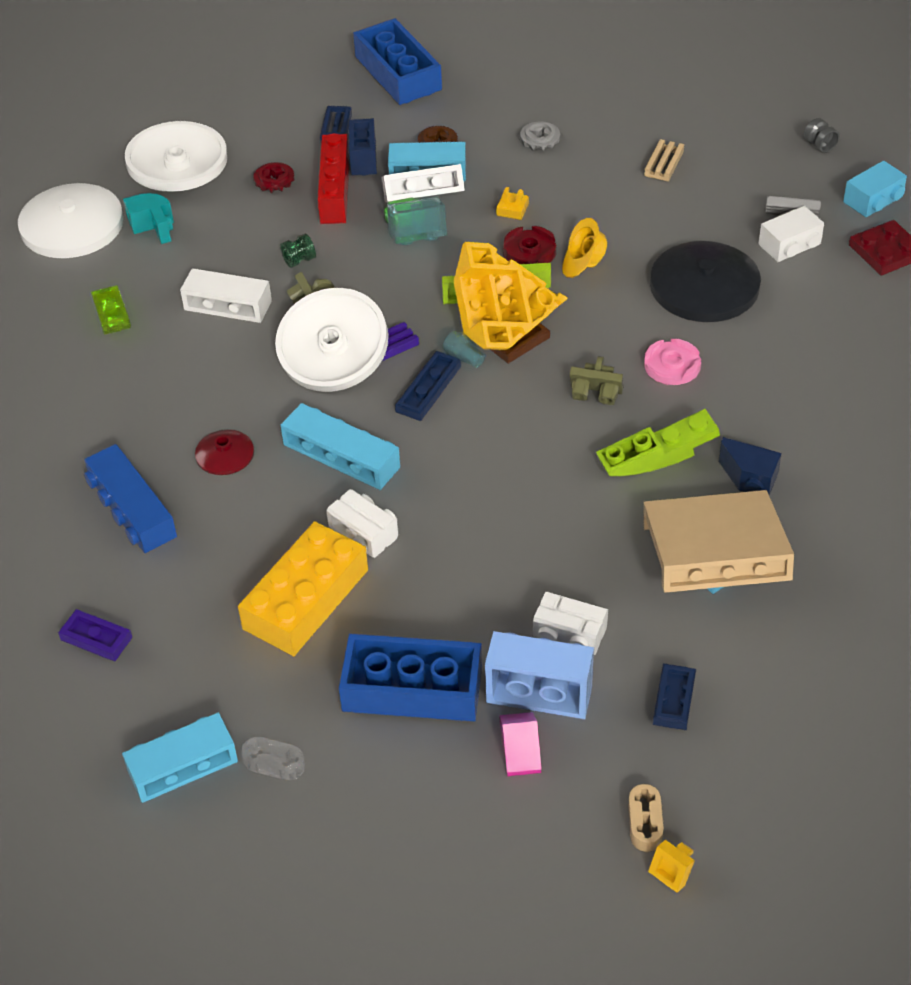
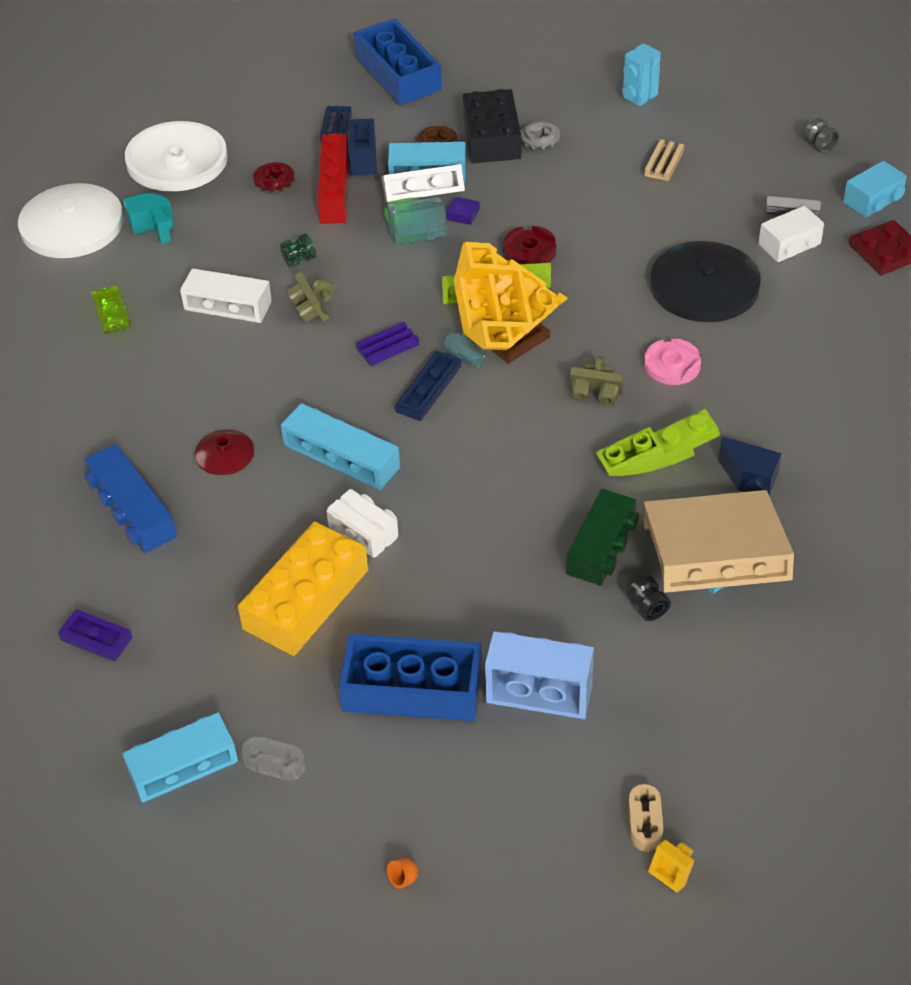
(332, 339): white dish -> none
(398, 869): none -> orange hinge
(463, 210): none -> dark purple tile
(492, 126): none -> black brick
(512, 204): yellow tile -> none
(520, 743): slope -> none
(570, 621): white brick -> none
(585, 248): yellow piece -> none
(602, 537): none -> dark green brick
(641, 74): none -> medium azure brick
(646, 595): none -> black wheel
(674, 696): dark blue plate -> none

